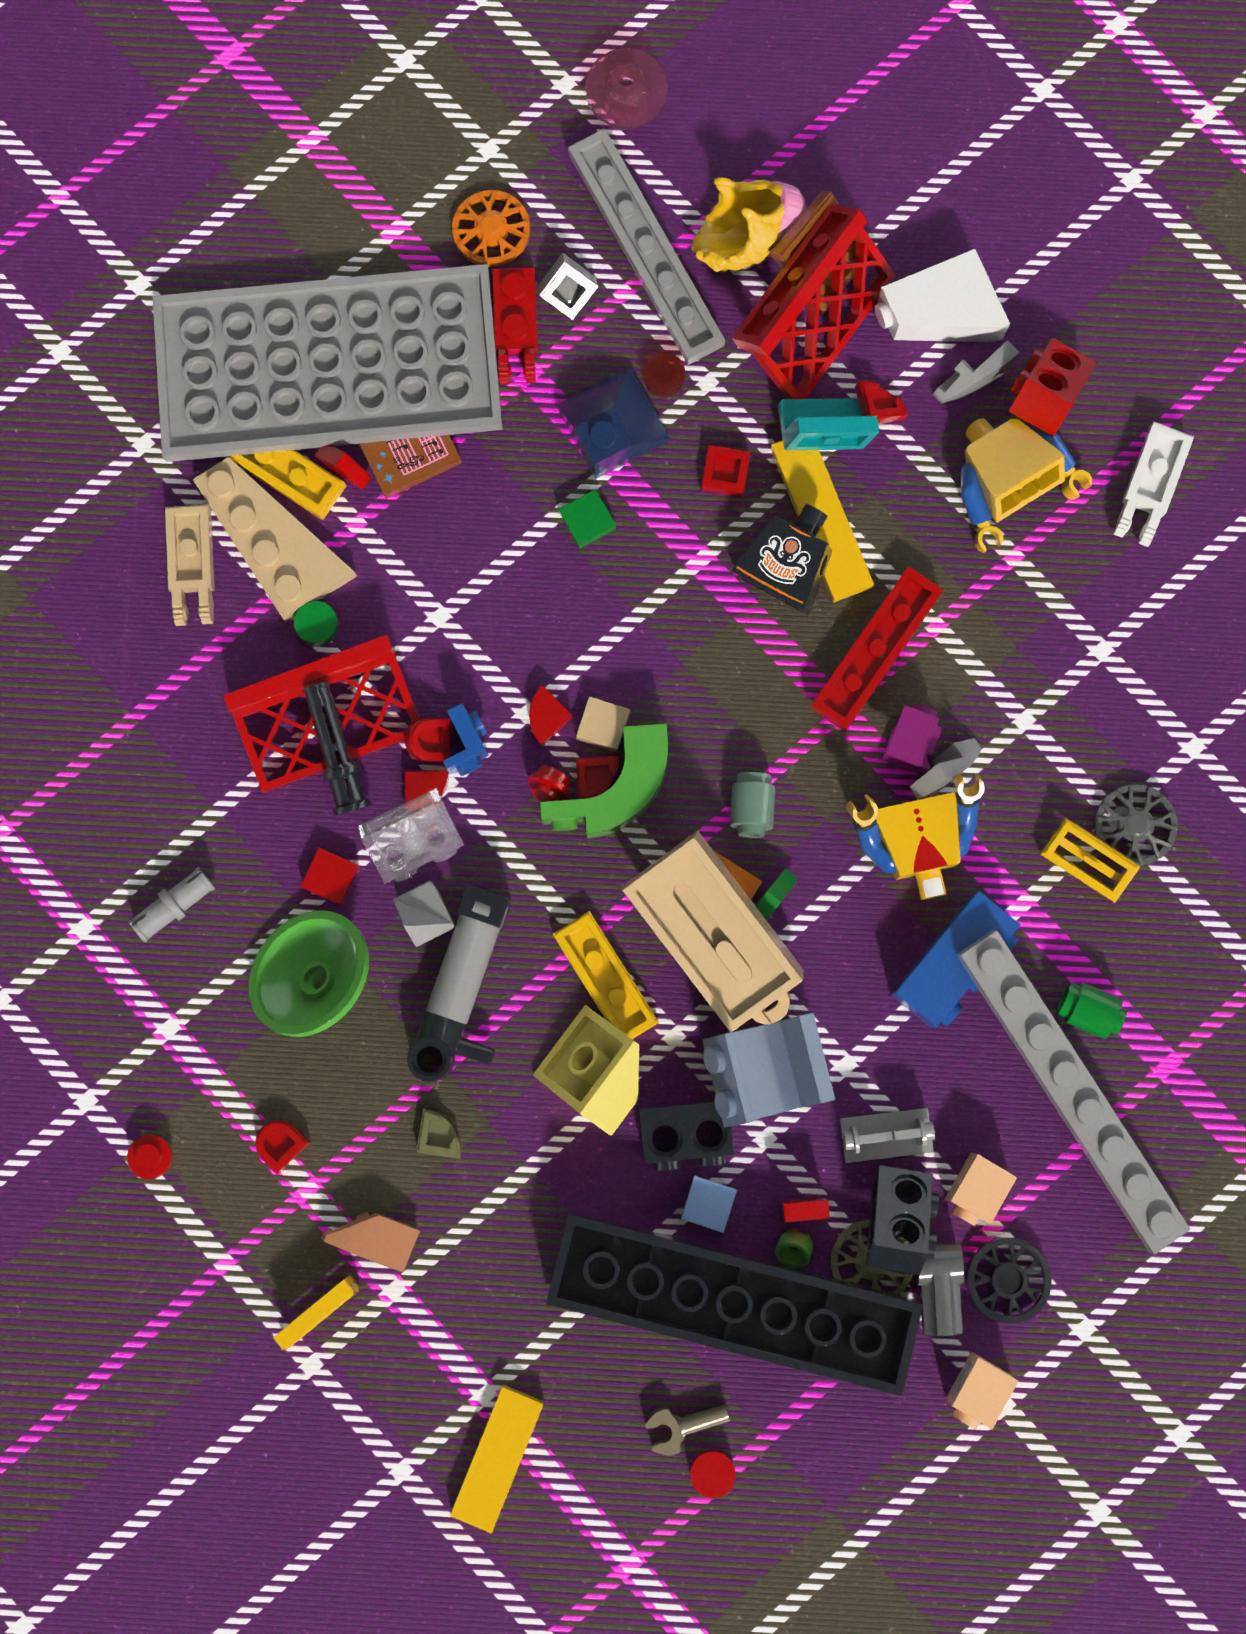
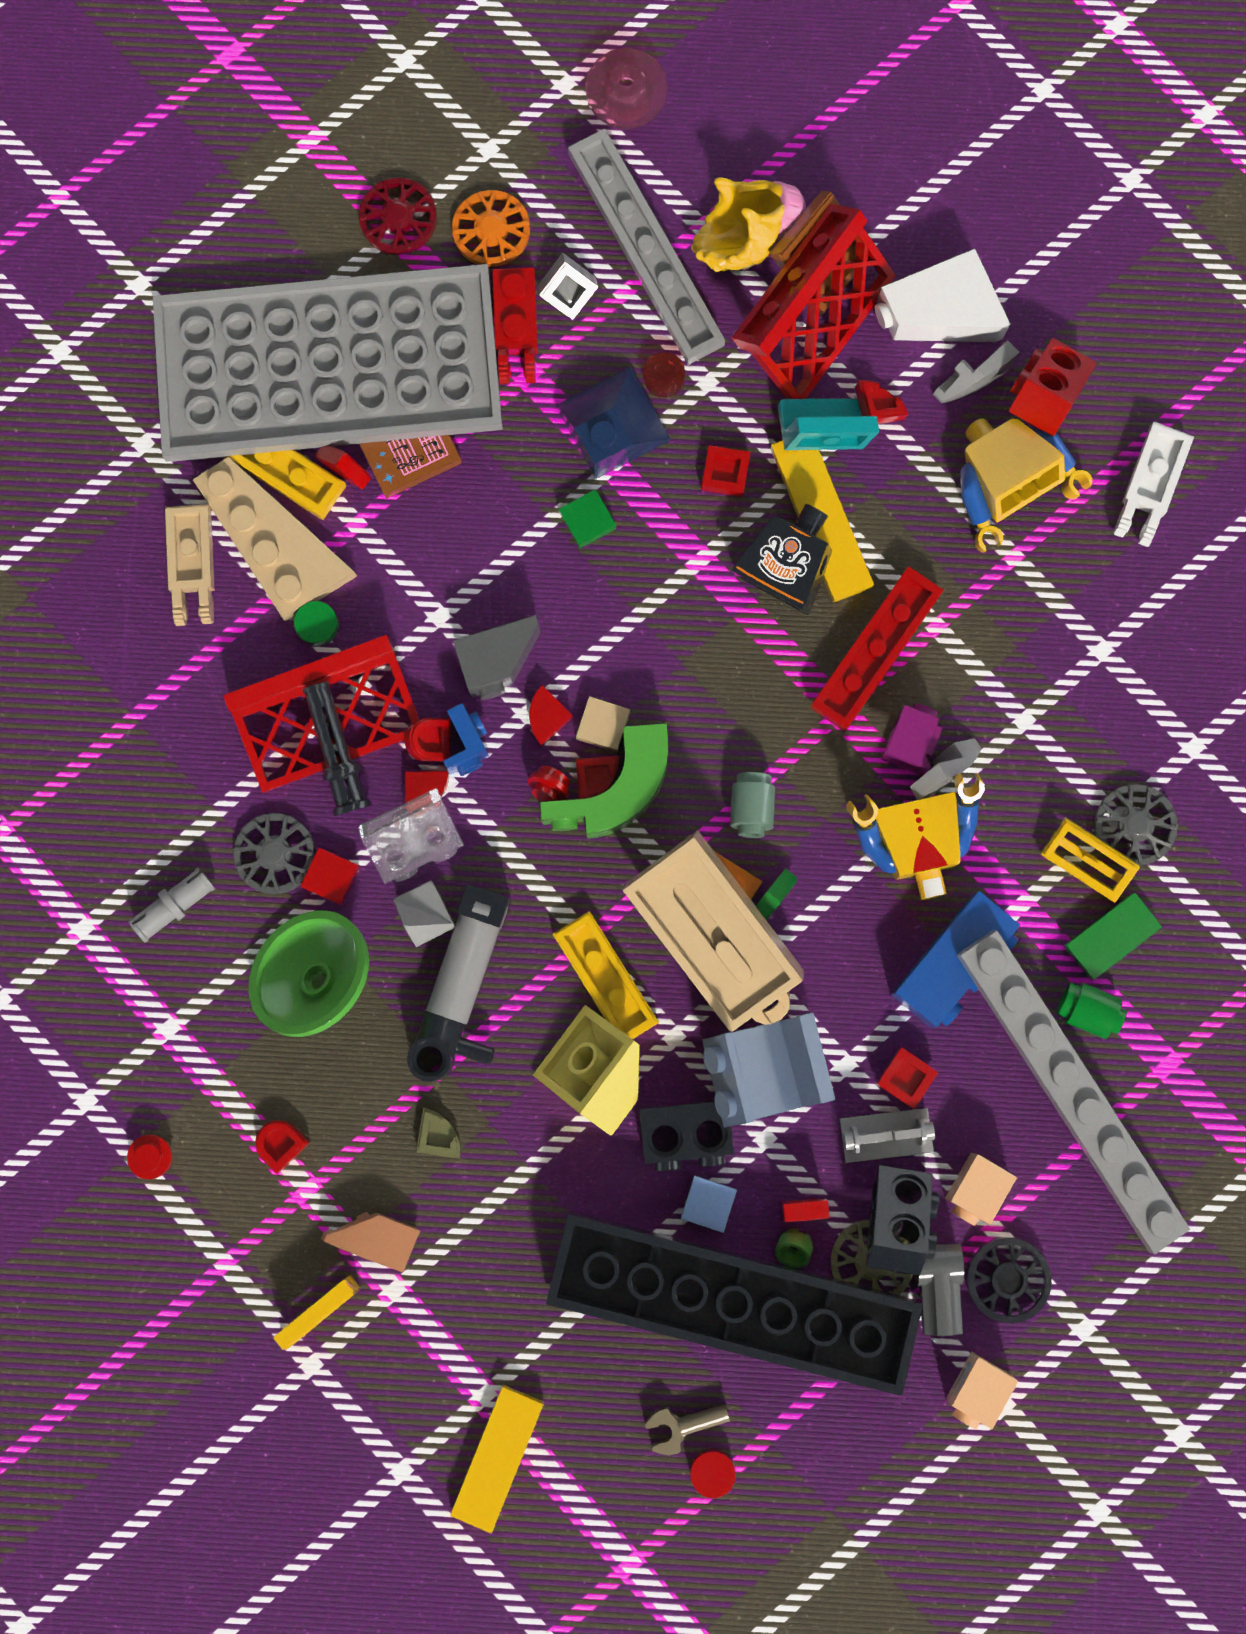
(273, 853): none -> dark grey wheel
(397, 216): none -> dark red wheel
(496, 656): none -> dark grey slope
(906, 1078): none -> red plate
(1112, 936): none -> green tile

